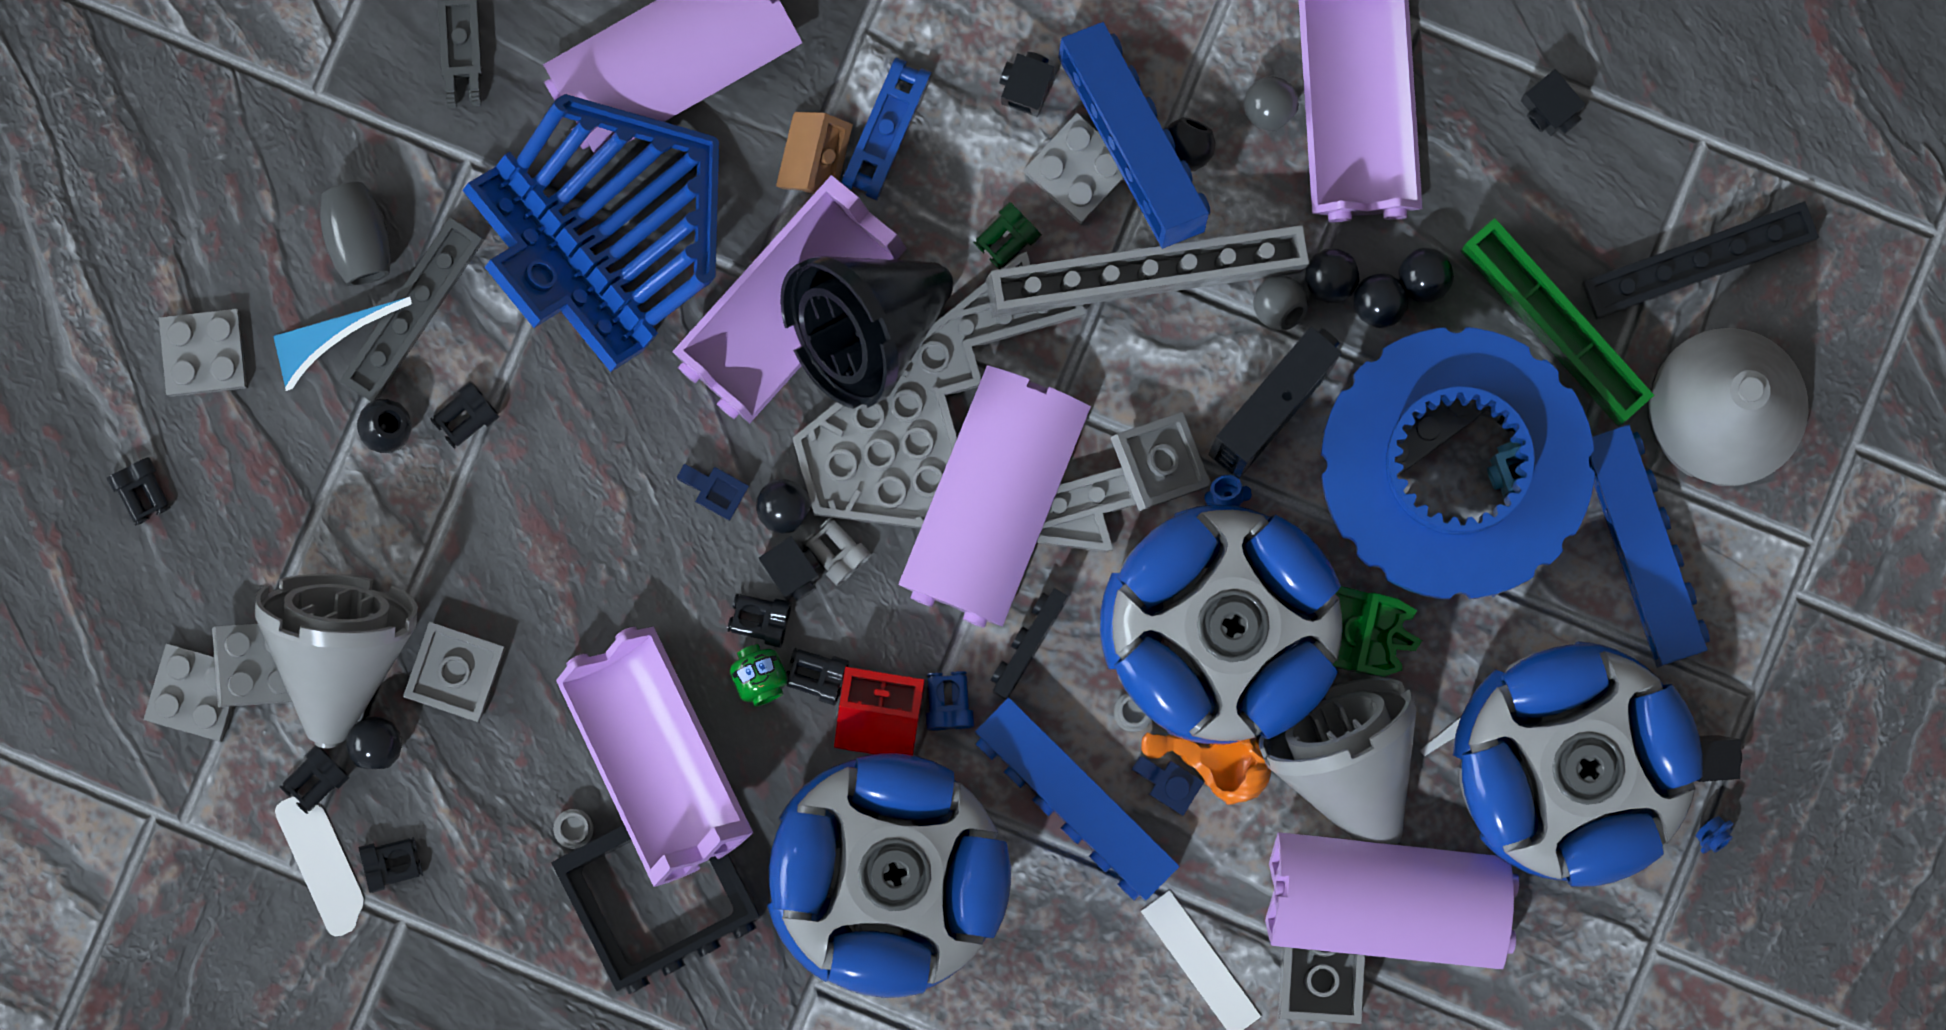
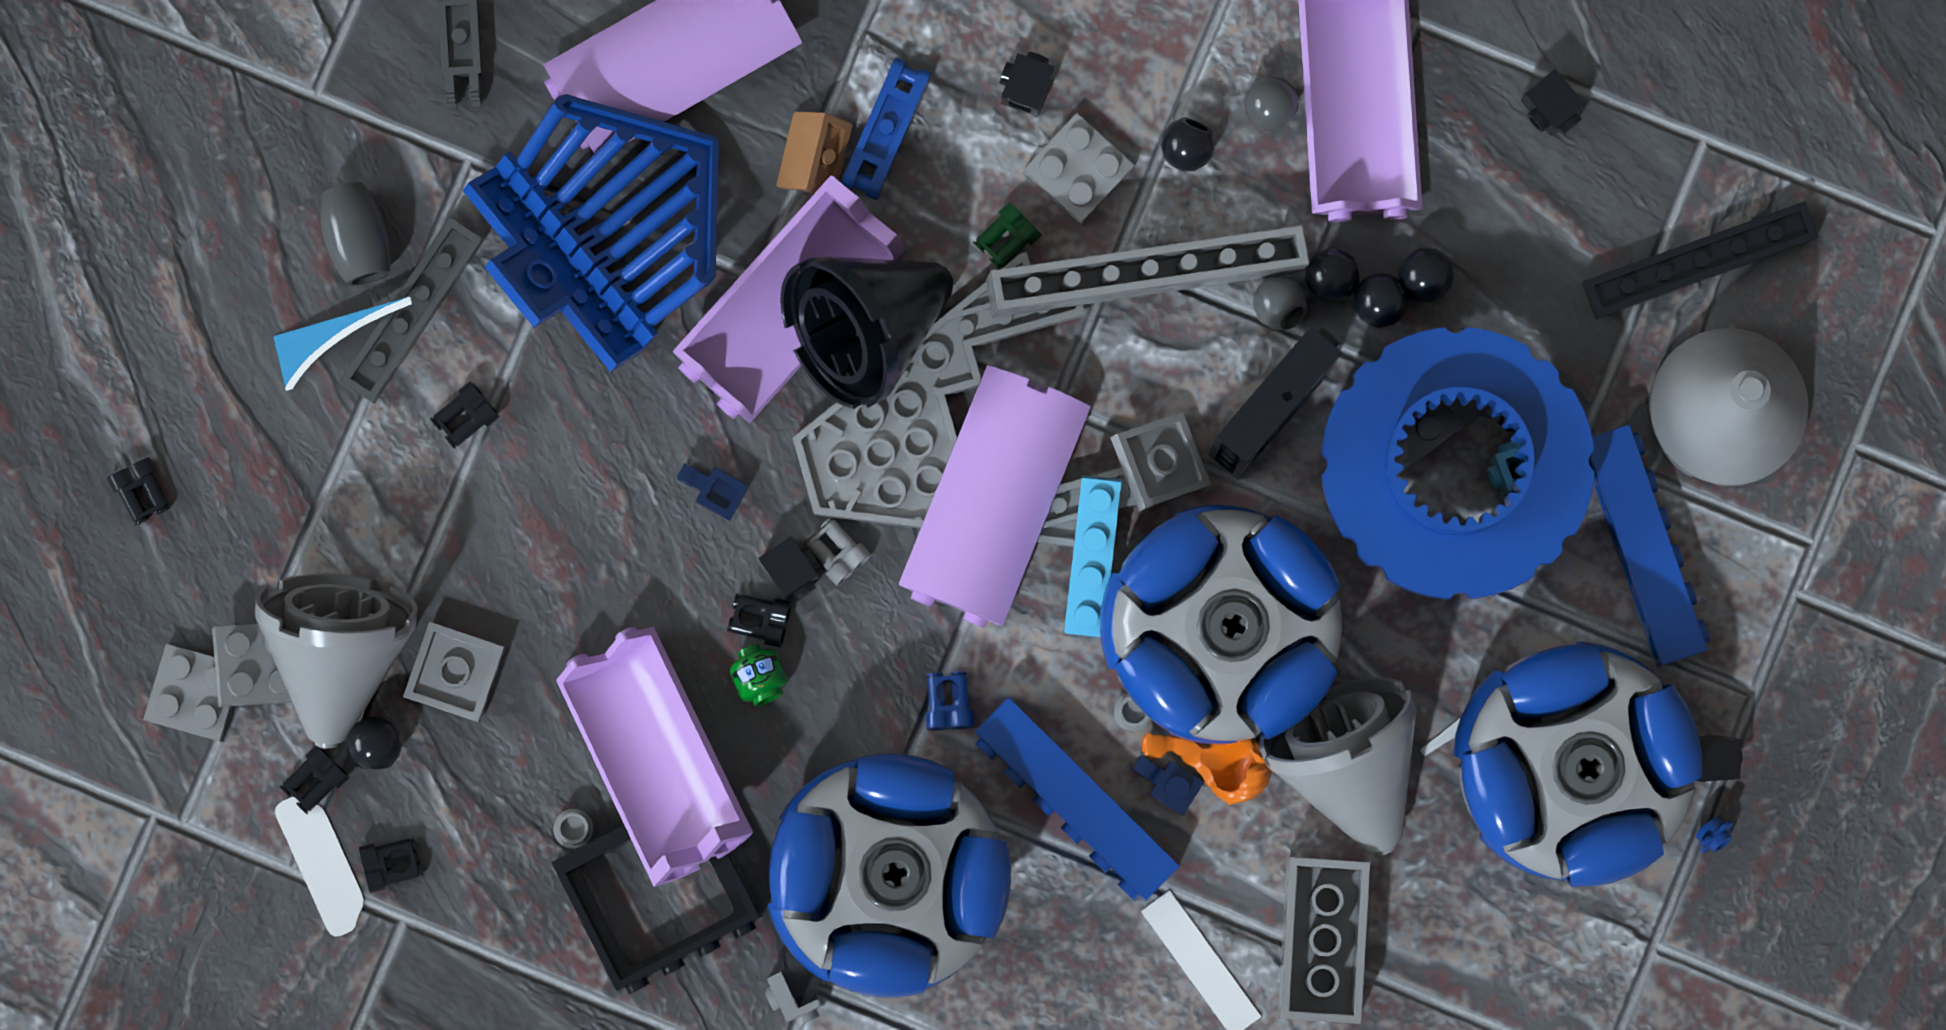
(203, 352): light grey plate -> none
(384, 426): black piece -> none
(781, 997): none -> light grey bracket
(782, 505): black piece -> none
(830, 680): black piece -> none
(878, 712): red slope -> none
(1028, 642): black plate -> none
(1092, 553): none -> medium azure plate
(1134, 135): blue brick -> none
(1227, 486): blue plate -> none
(1373, 632): green plate -> none
(1391, 901): lavender cylinder -> none
(1556, 322): green brick -> none

